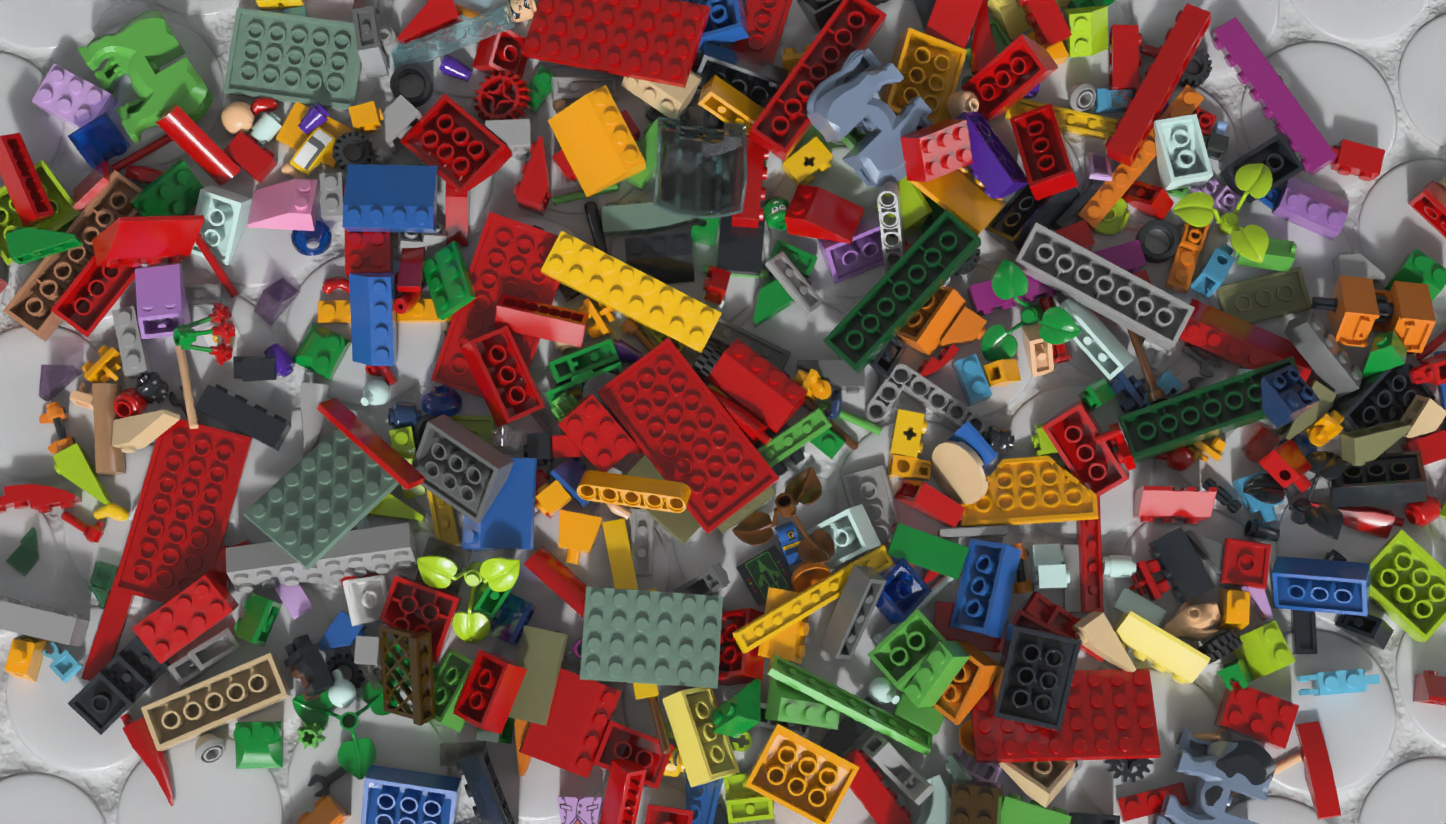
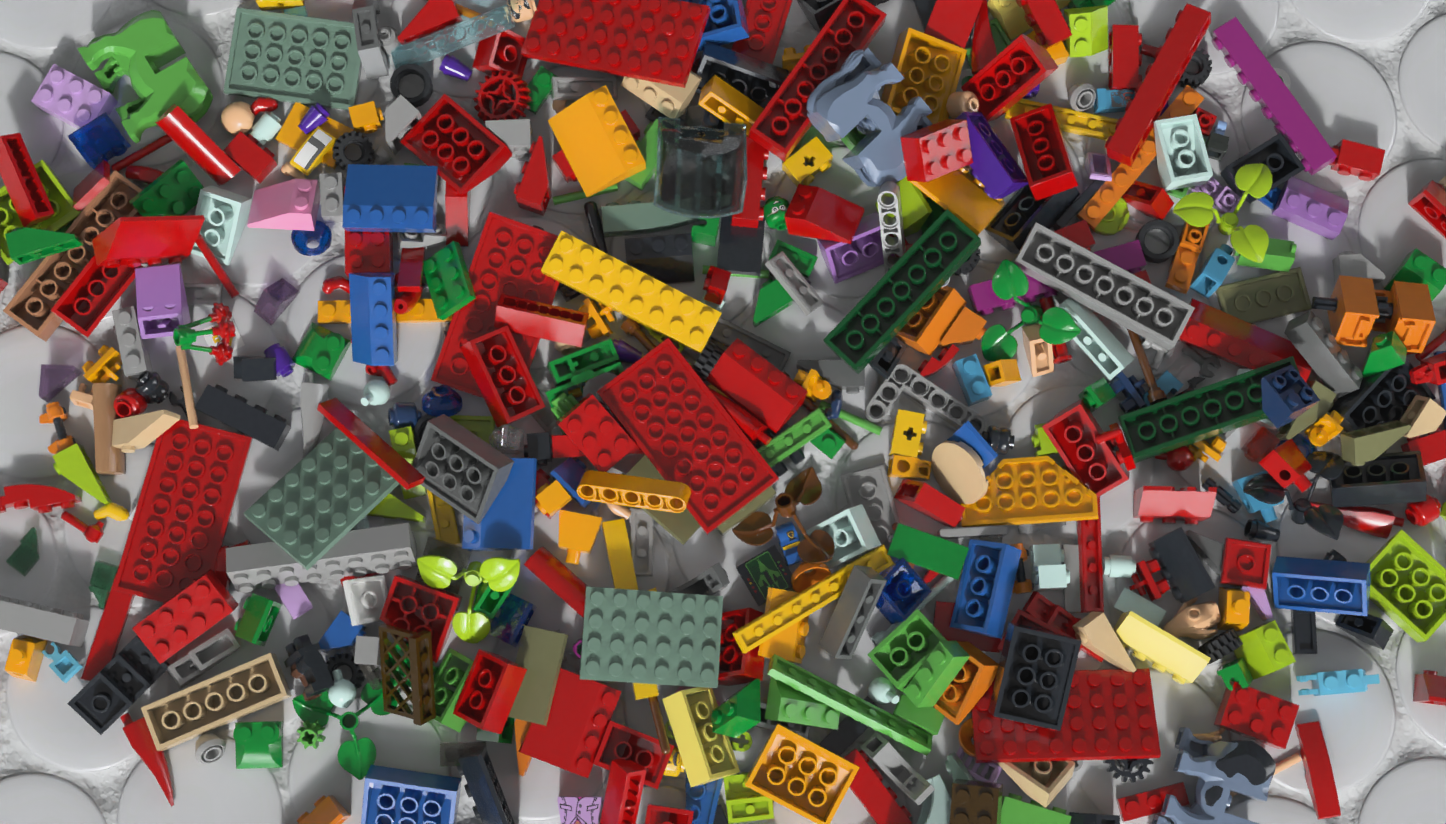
(326, 781): black bar -> none

